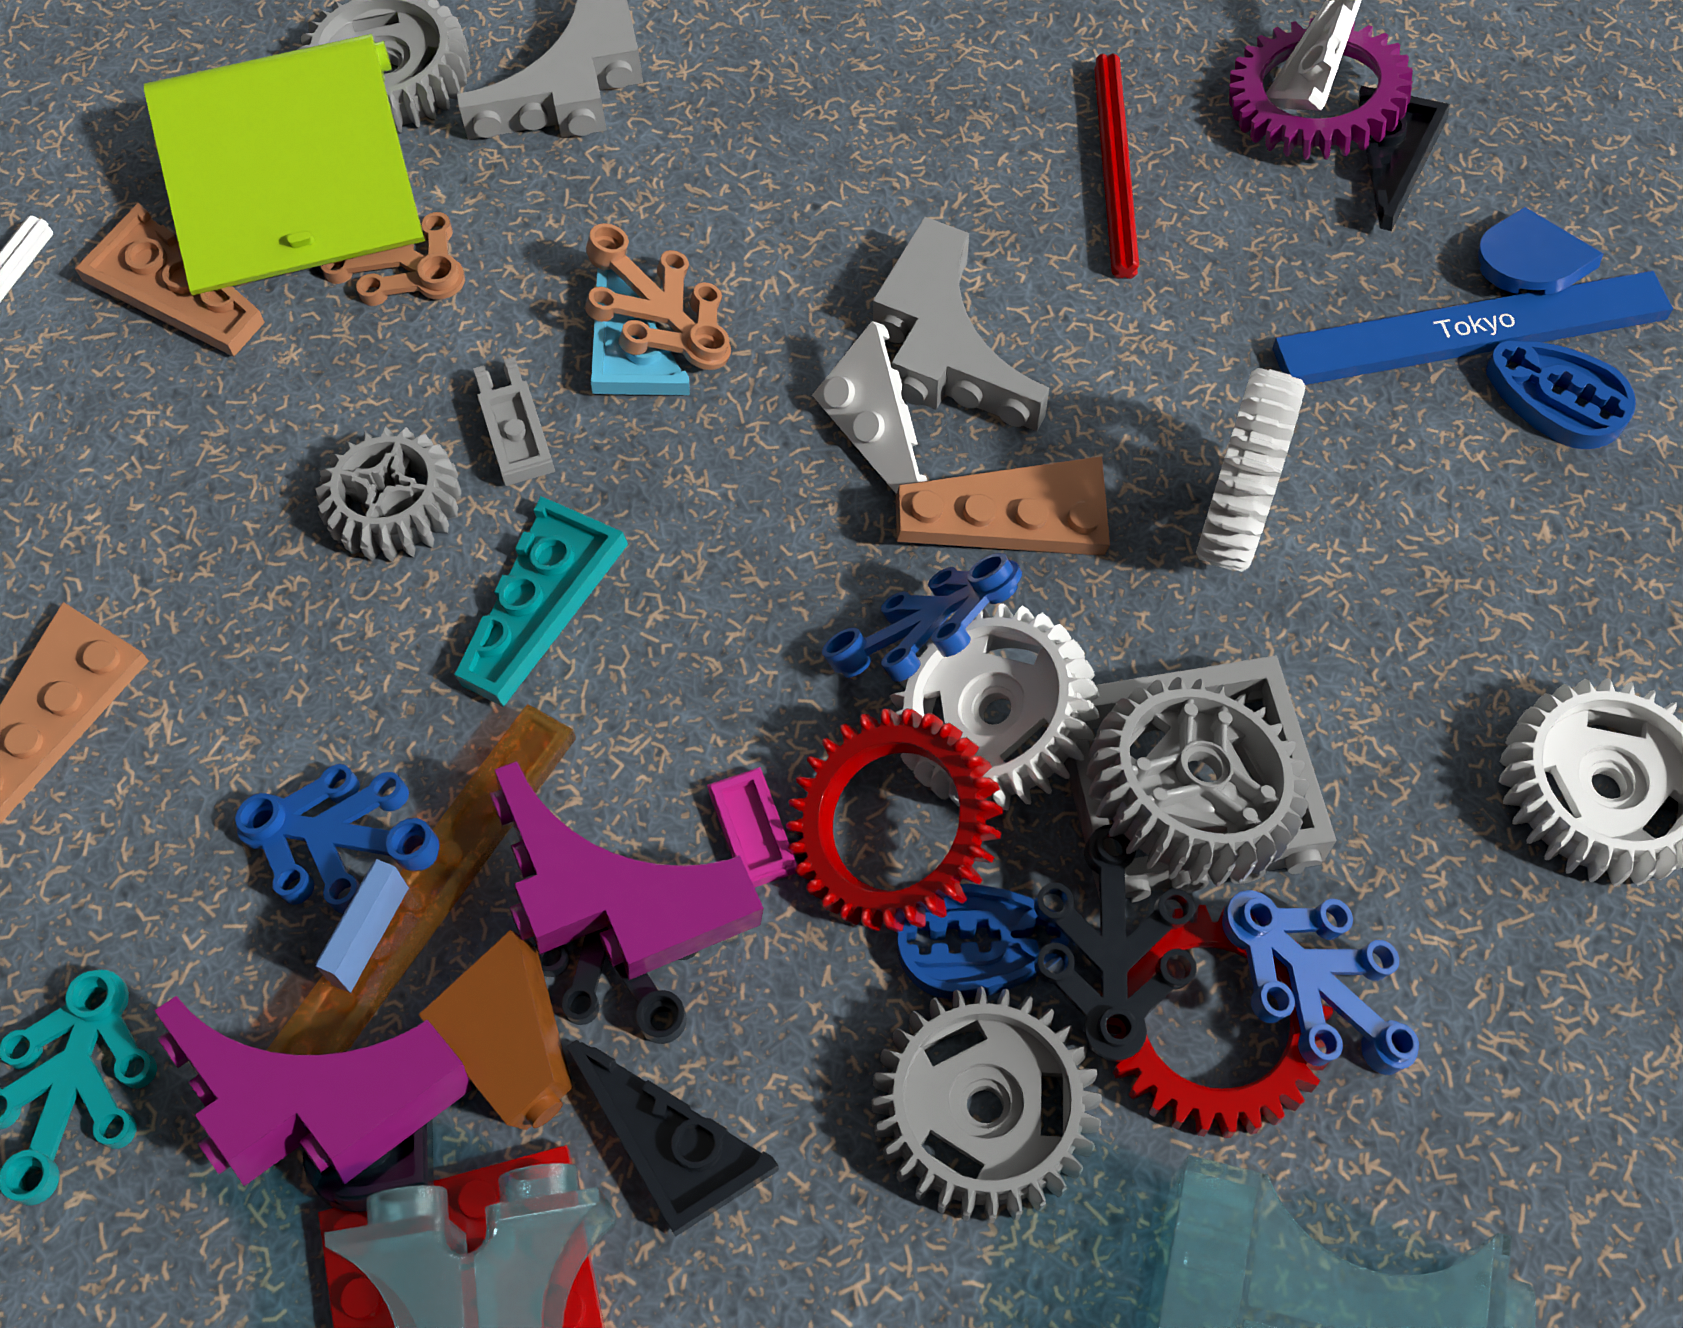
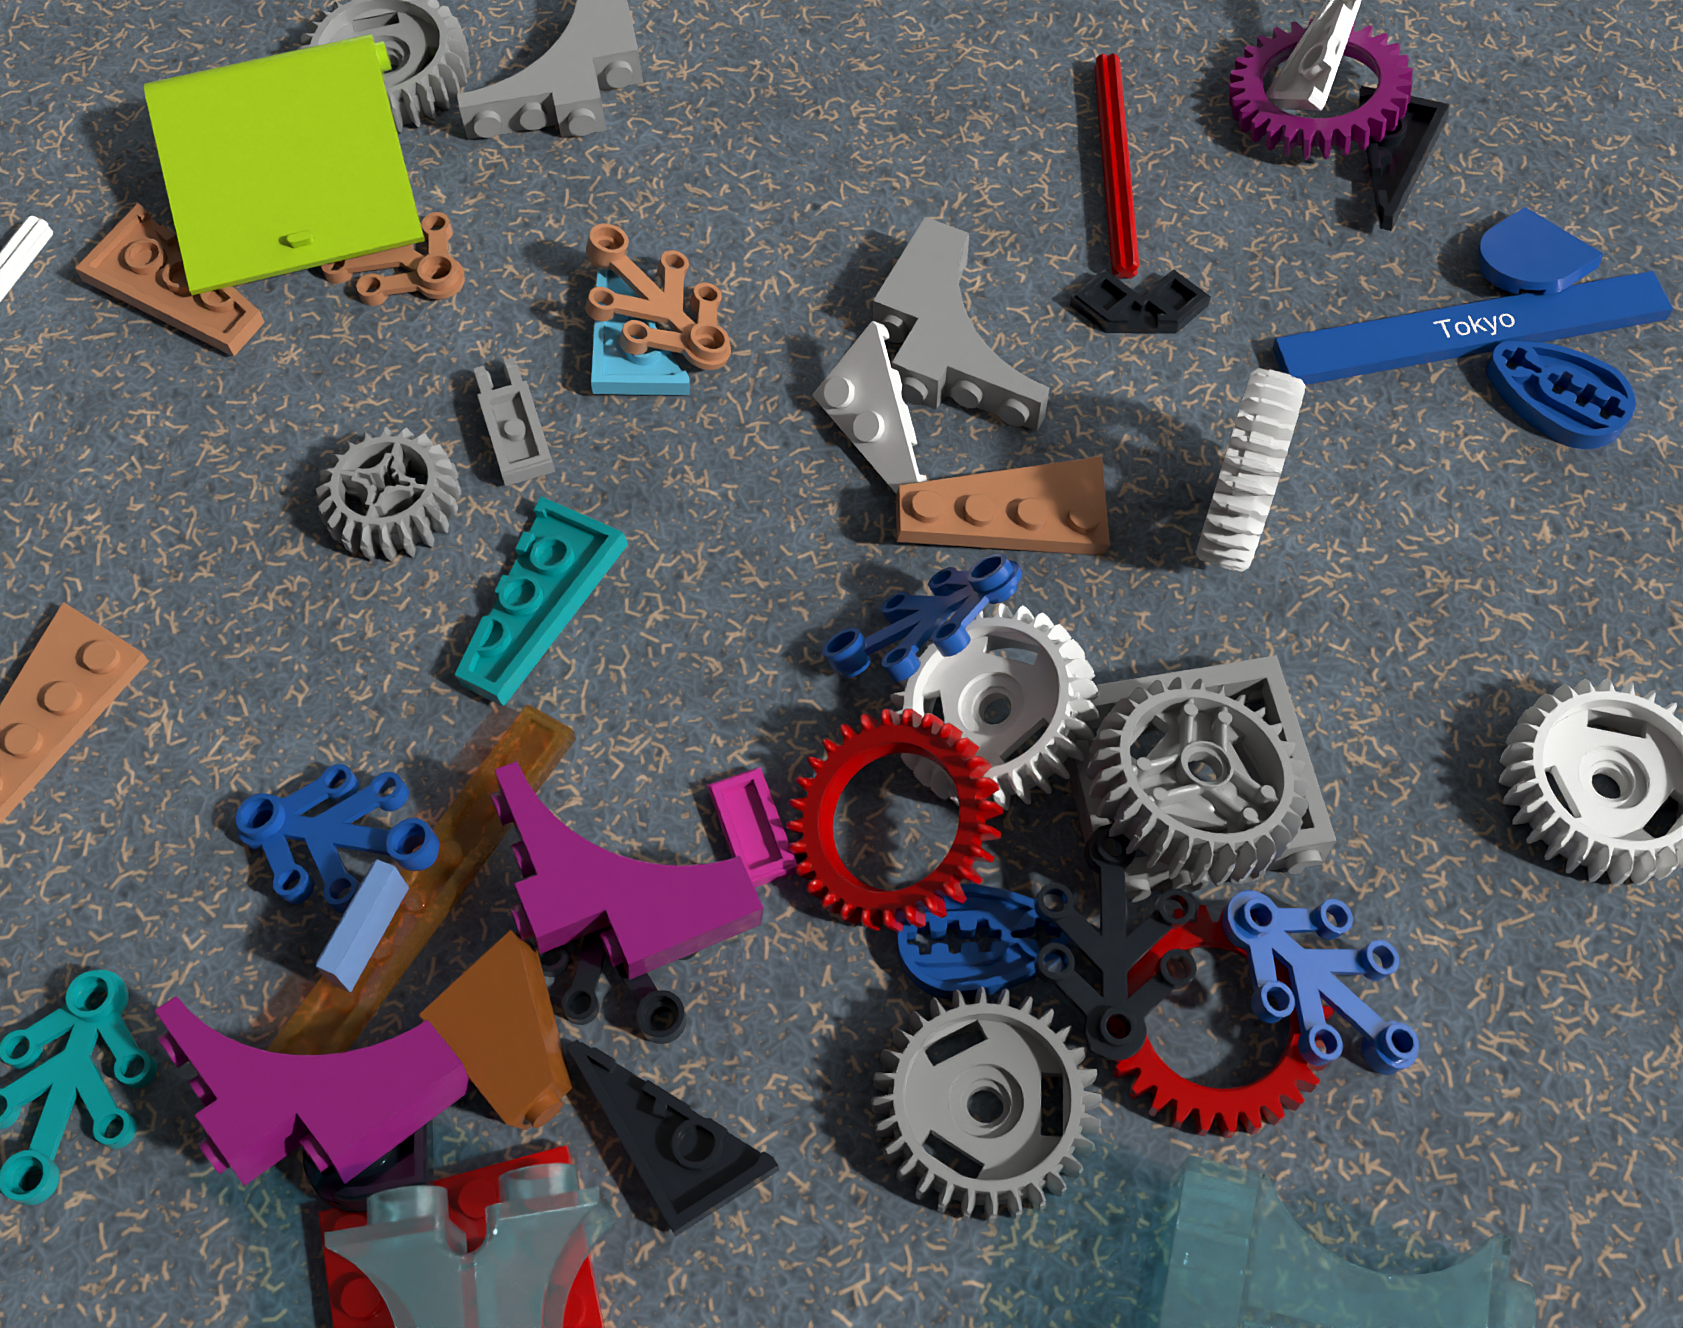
(1160, 310): none -> black tile

